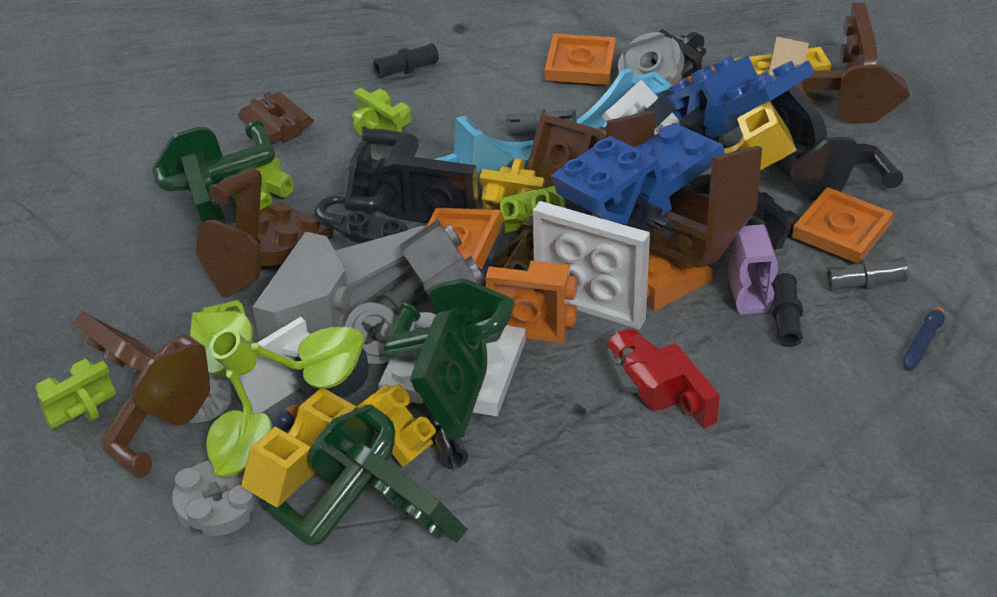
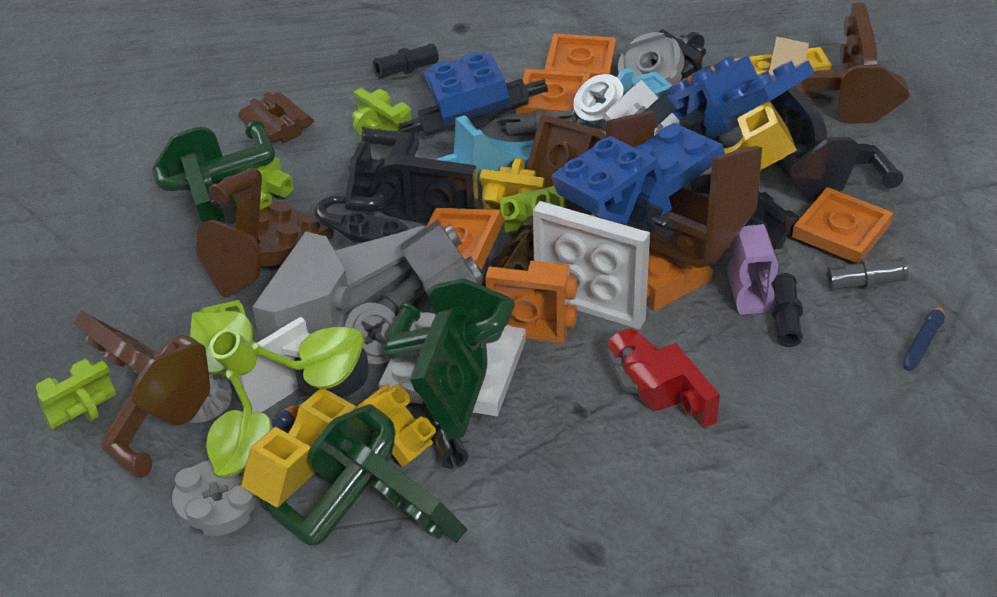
(472, 89): none -> blue piece
(561, 90): none -> orange plate
(601, 86): none -> white gear

